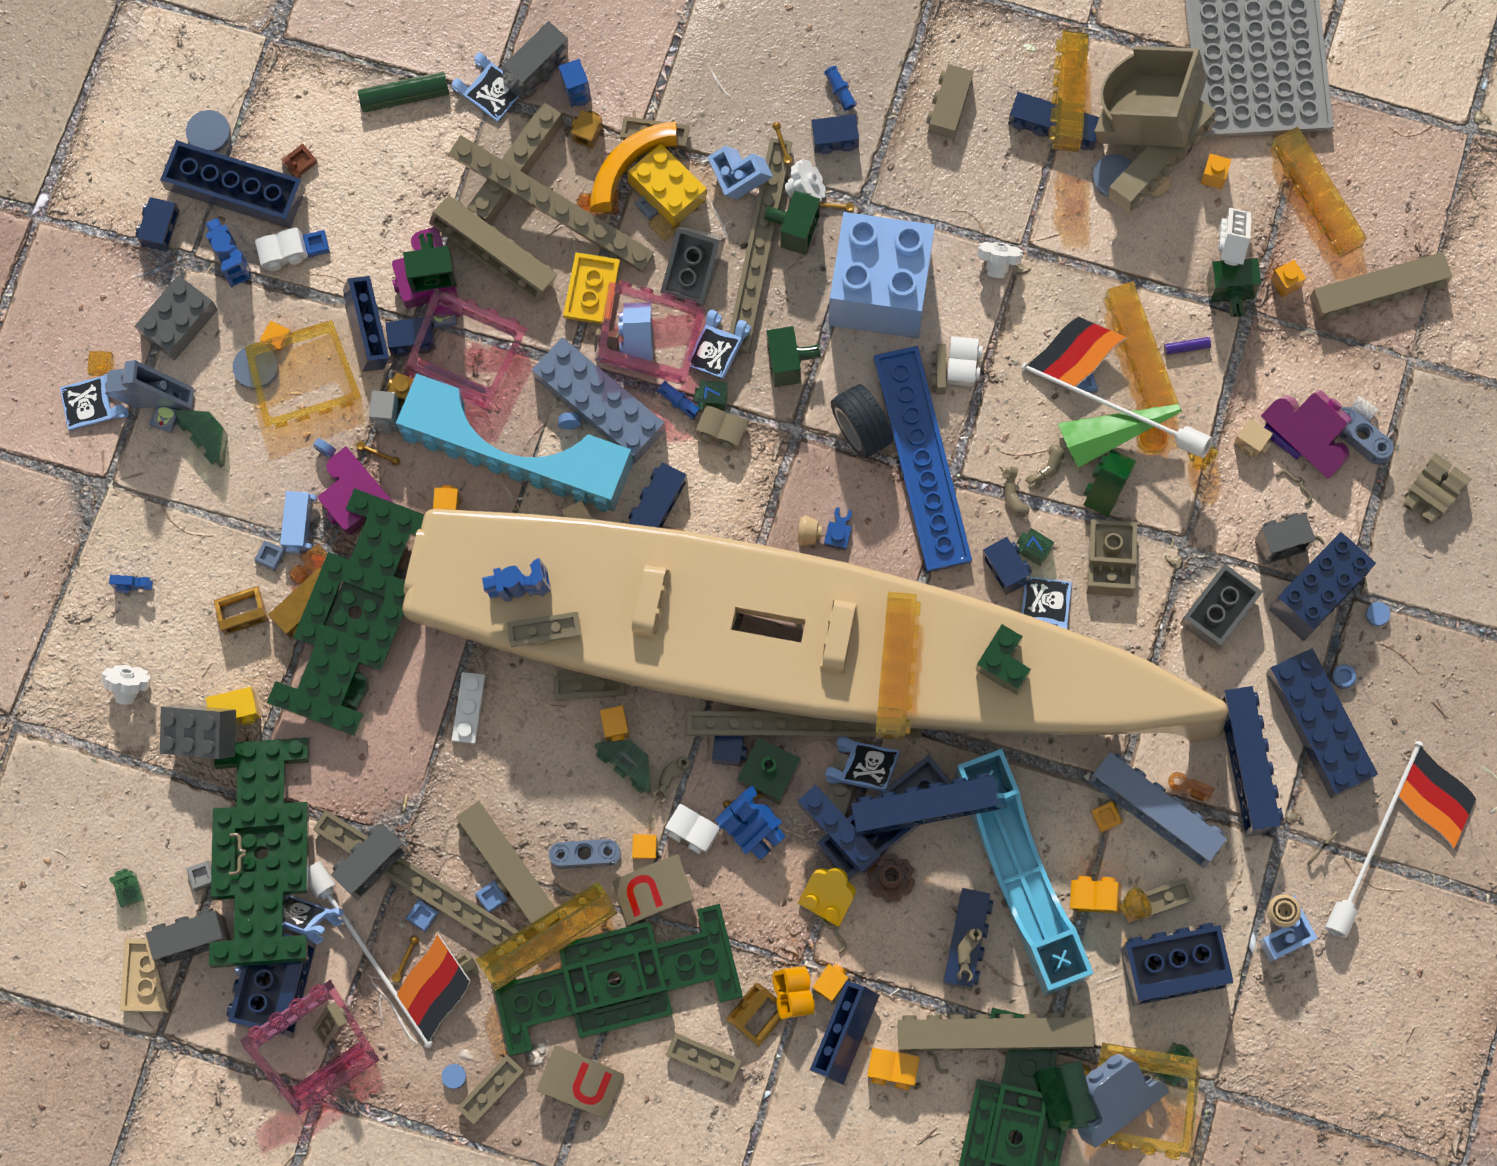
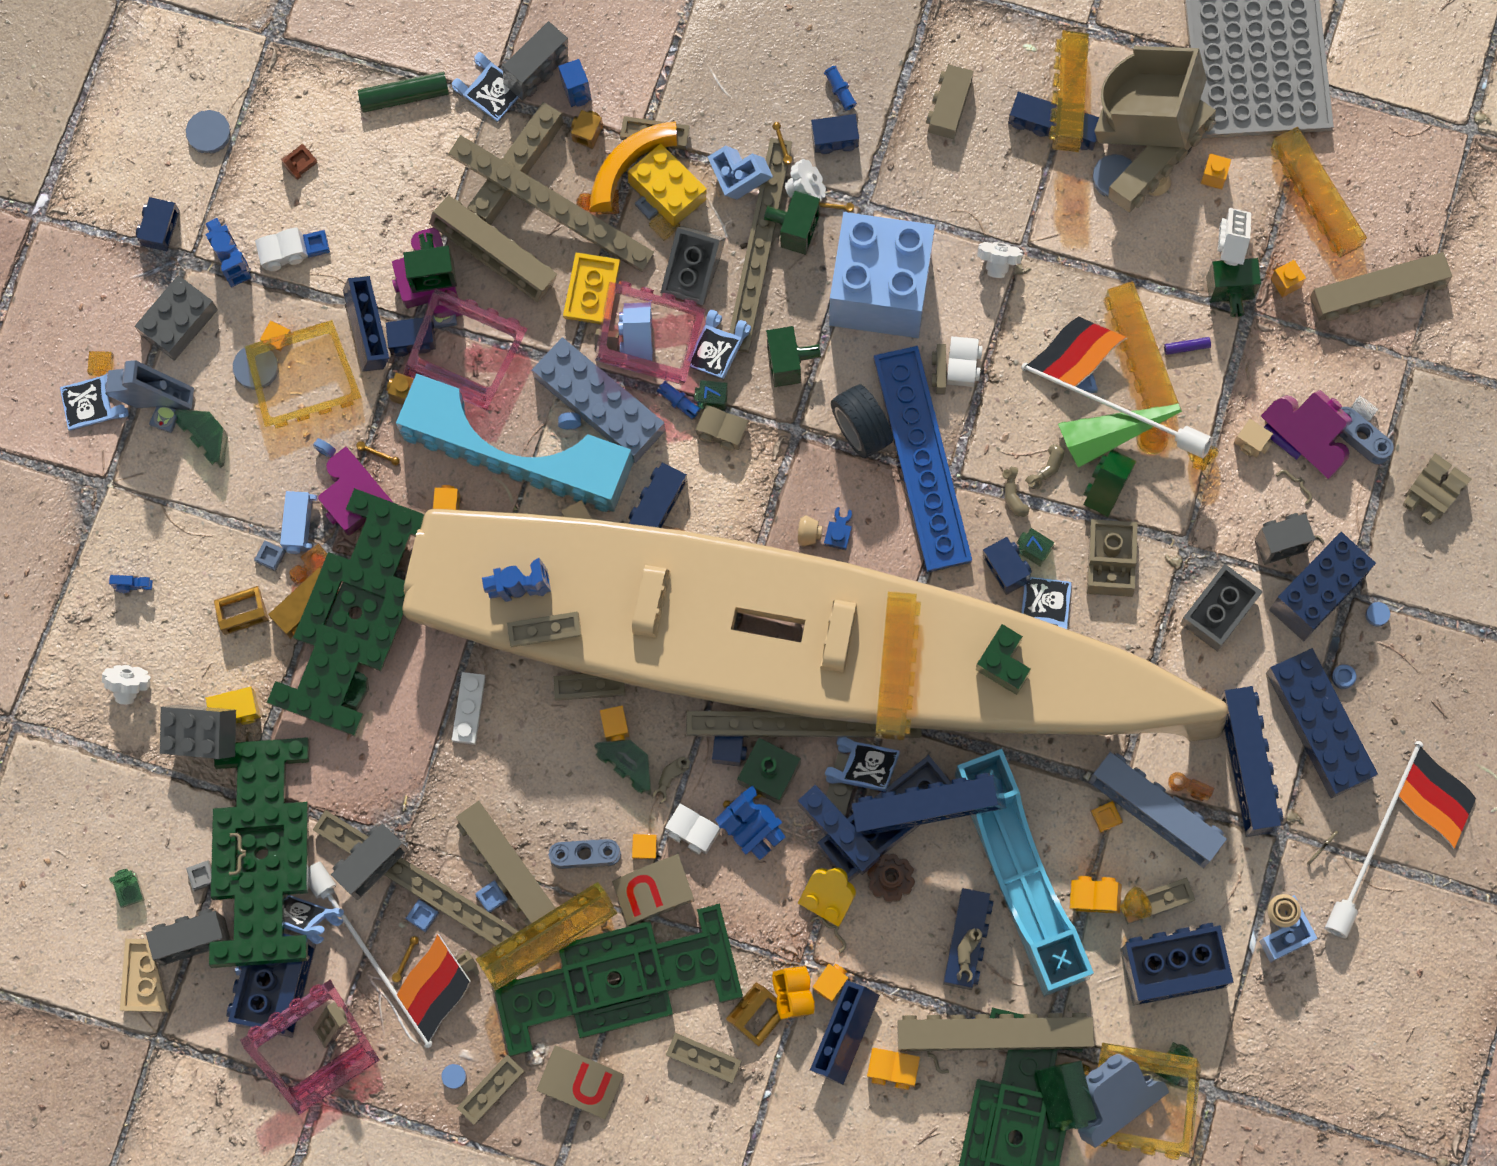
(233, 184): dark blue brick -> none
(384, 411): light grey piece -> none

